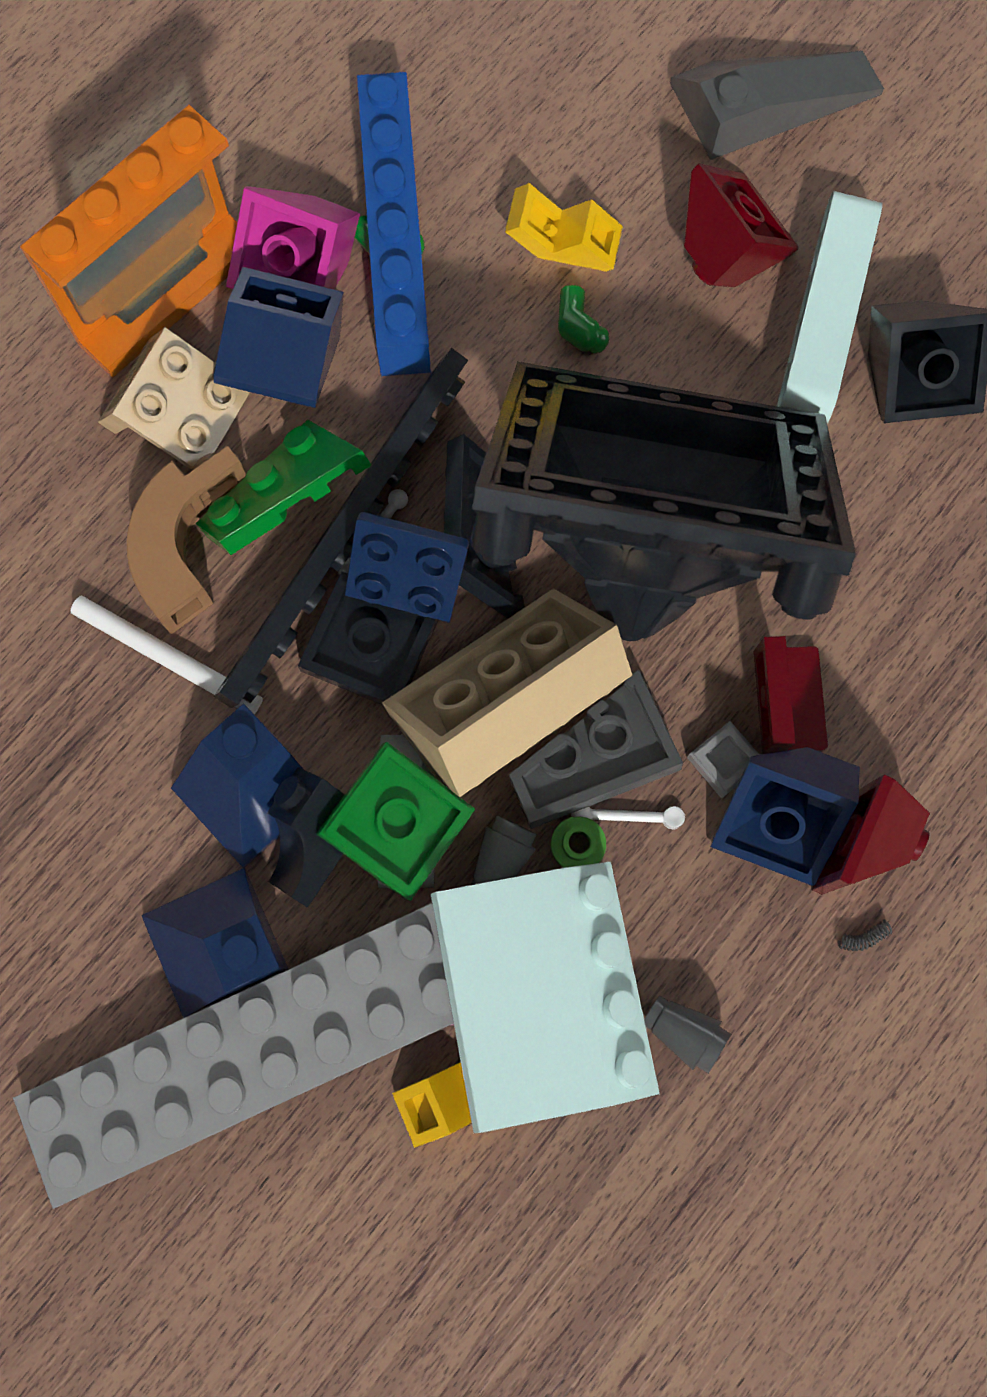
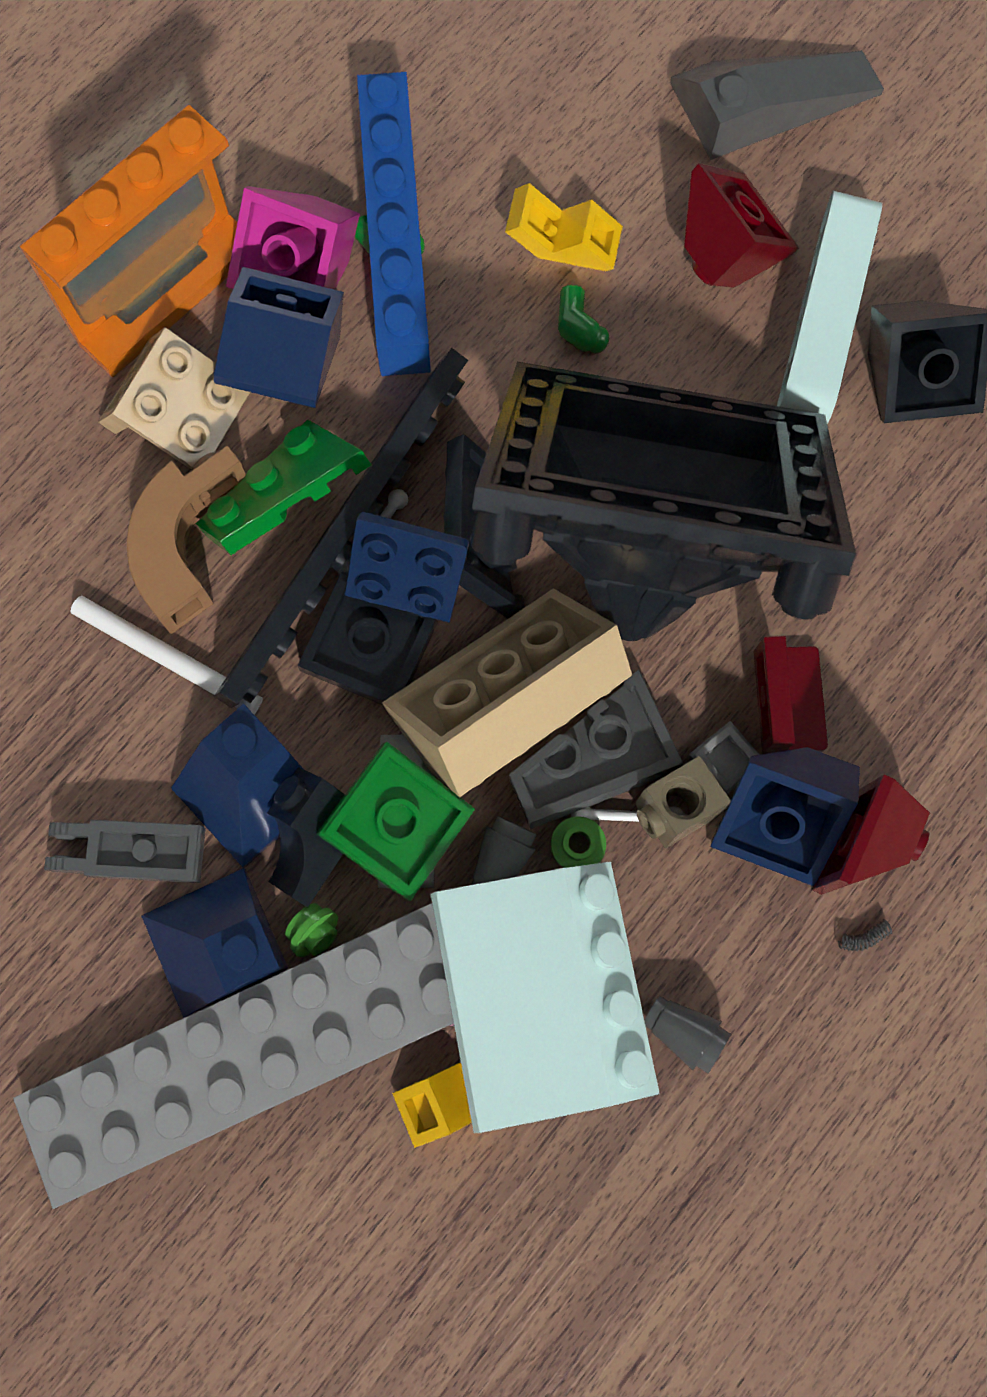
(132, 850): none -> dark grey hinge
(312, 930): none -> bright green plate
(696, 787): none -> dark tan brick

